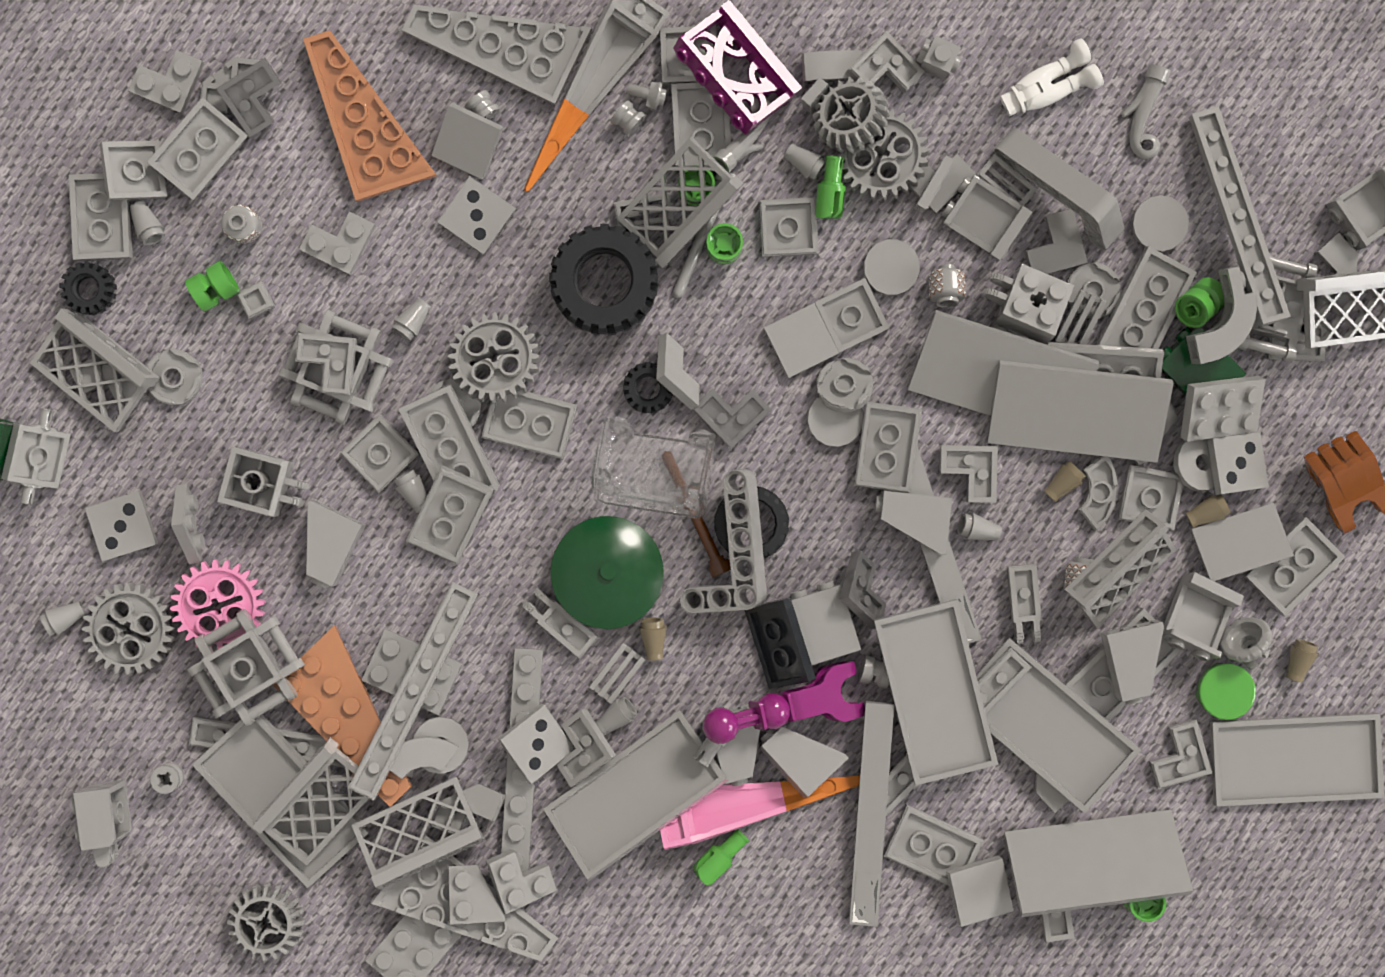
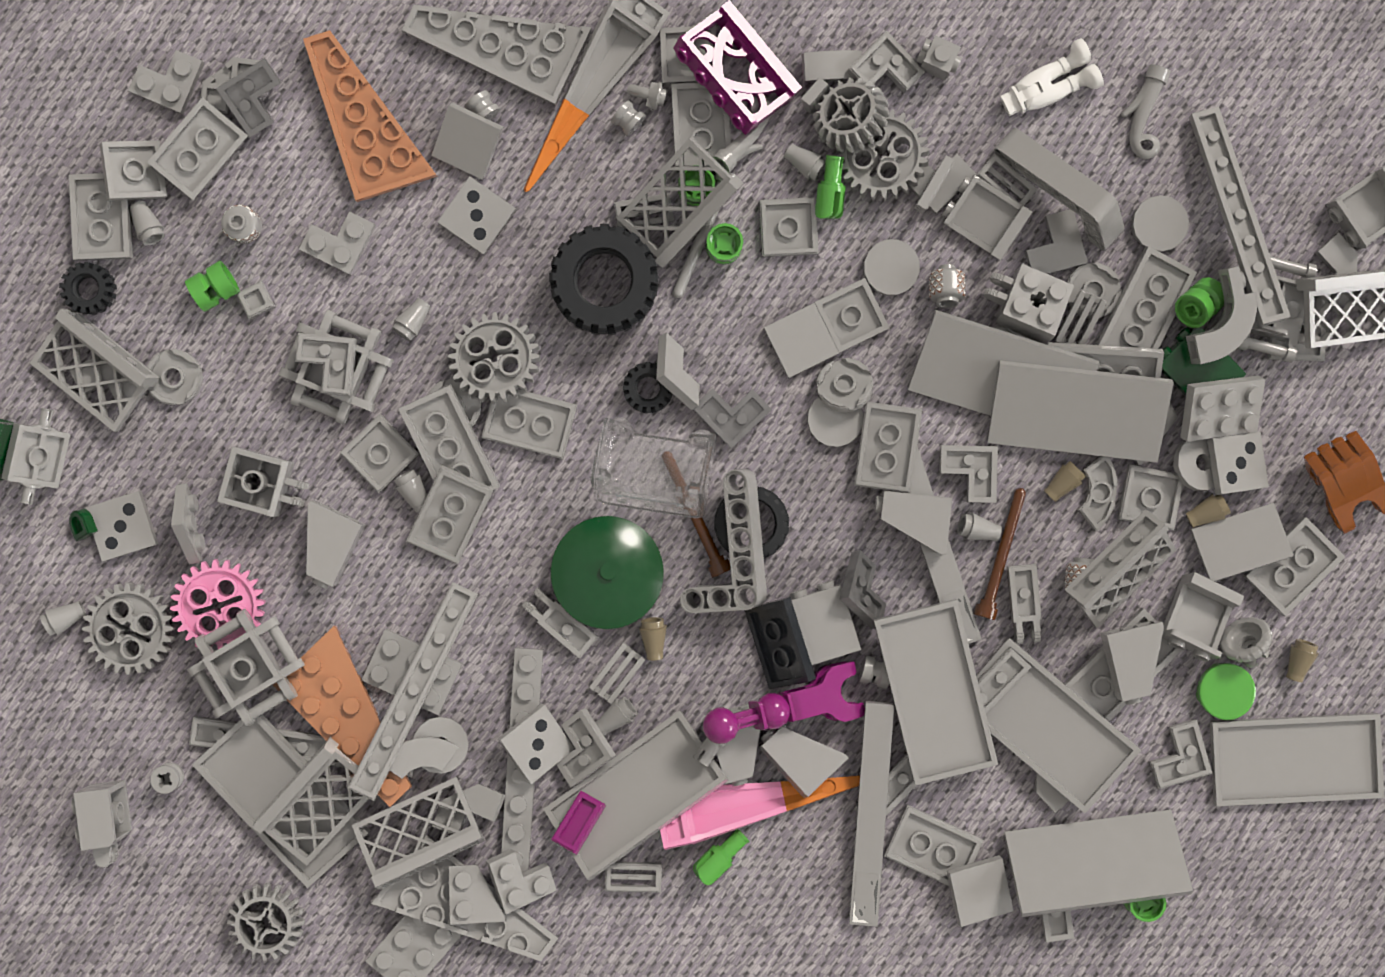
(82, 524): none -> dark green tile
(578, 822): none -> magenta tile
(634, 876): none -> light grey tile
(987, 606): none -> reddish brown piece

